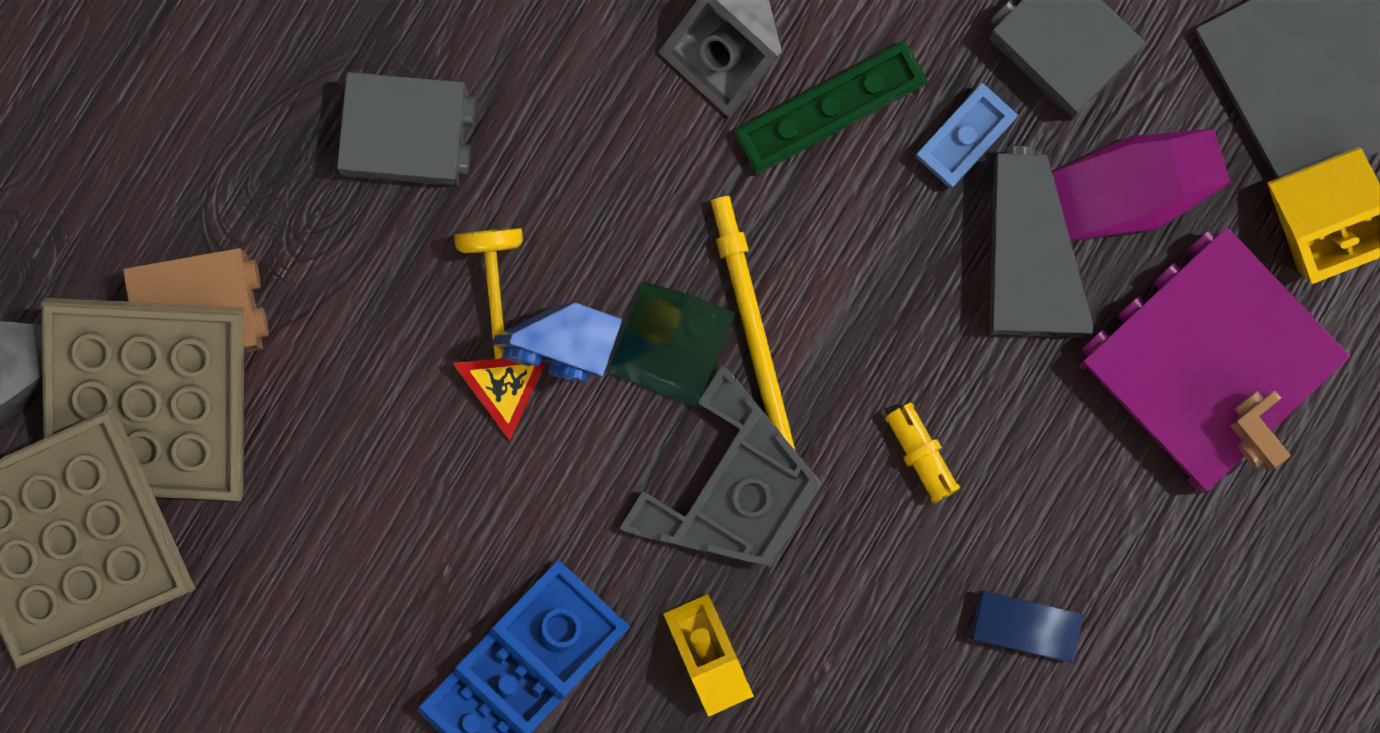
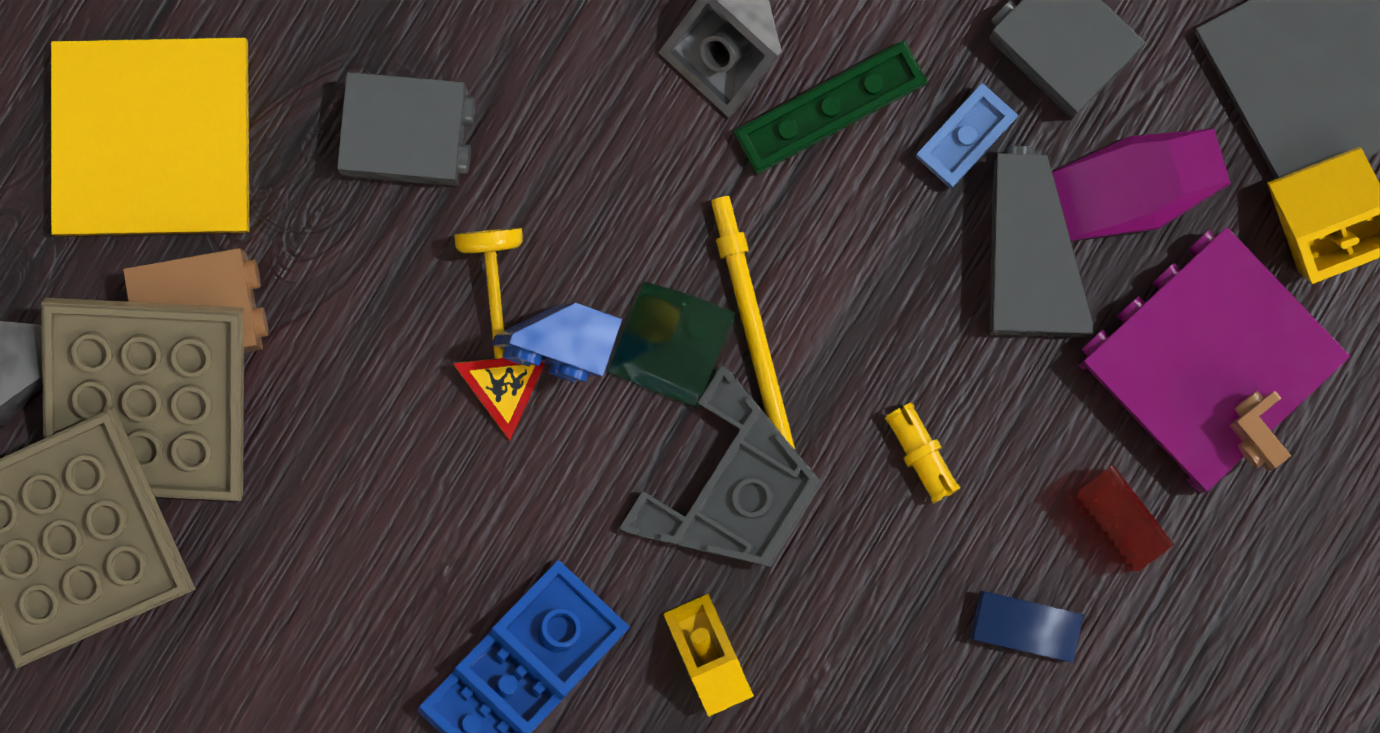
(149, 137): none -> yellow tile
(1121, 520): none -> clear red brick

